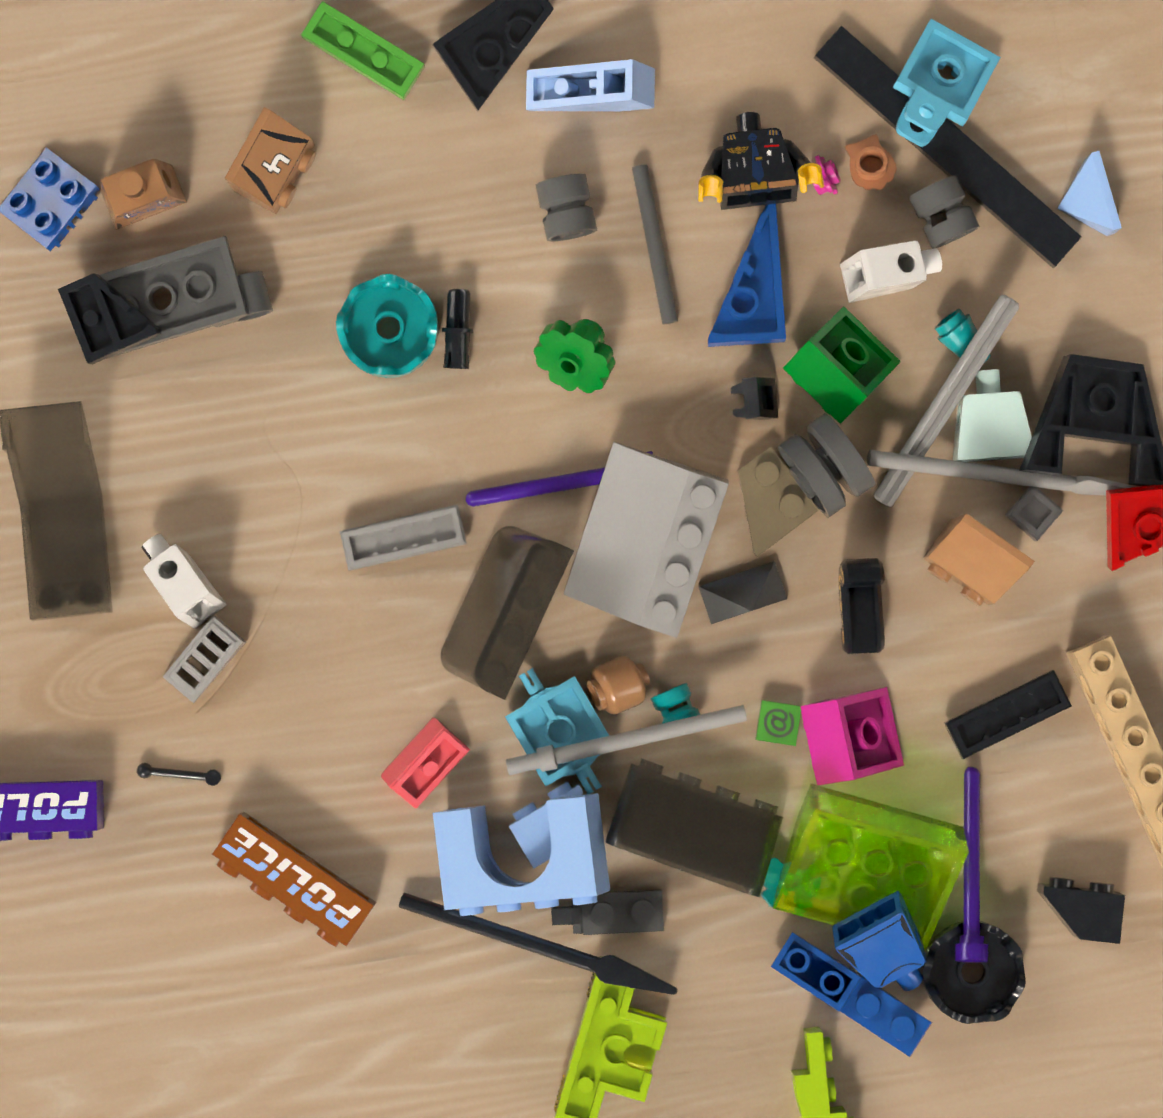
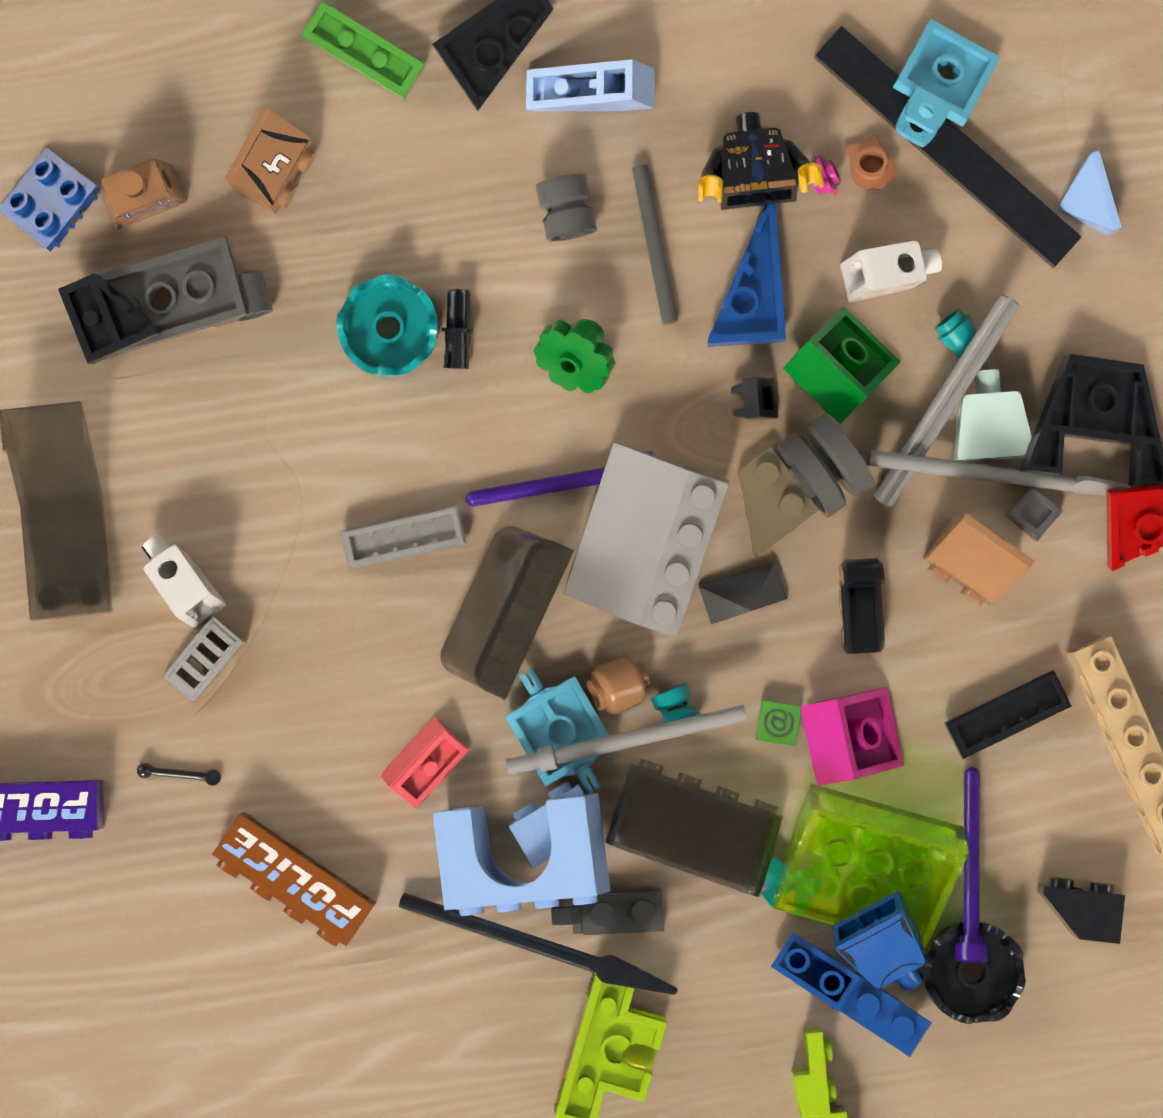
(942, 197): dark grey wheel -> none

